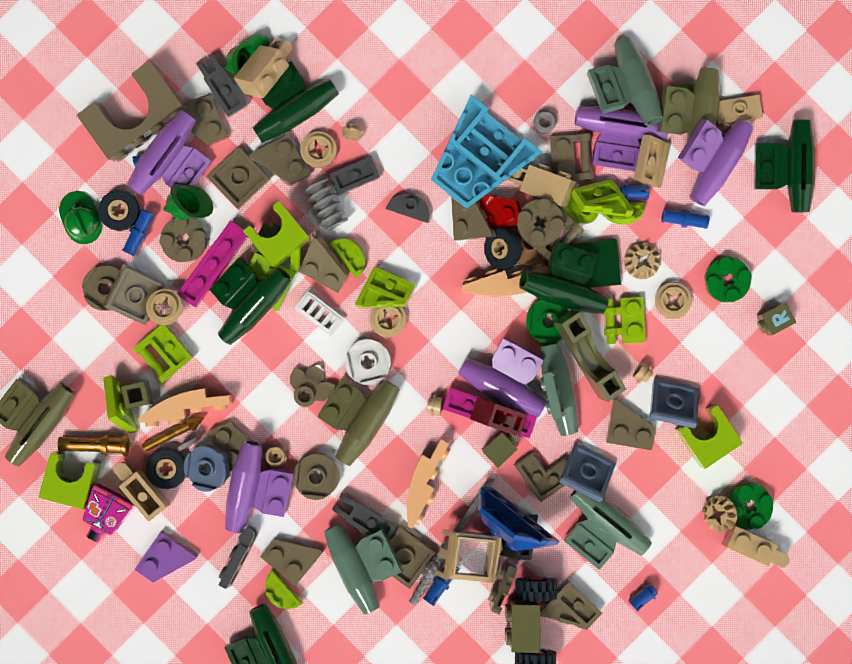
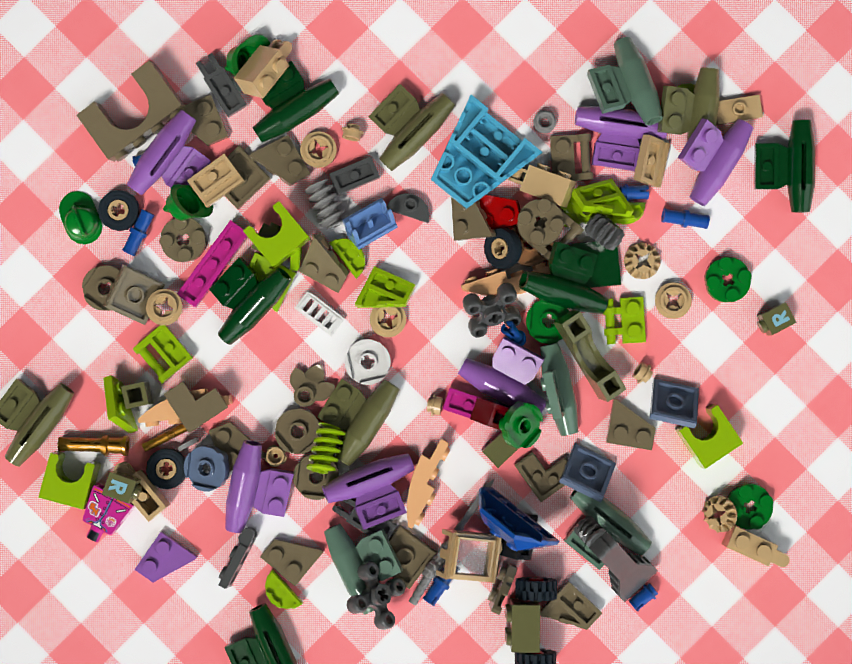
(122, 487): none -> olive brick
(191, 411): none -> dark tan tile
(215, 180): none -> tan plate
(285, 426): none -> dark tan plate
(325, 448): none -> lime piece
(369, 223): none -> medium blue hinge
(372, 488): none -> medium lavender plate
(376, 595): none -> dark grey gear
(410, 125): none -> olive plate
(491, 309): none -> dark grey gear
(512, 421): none -> green plate
(513, 333): none -> blue pin
(604, 231): none -> dark grey gear
(626, 570): none -> dark grey arm

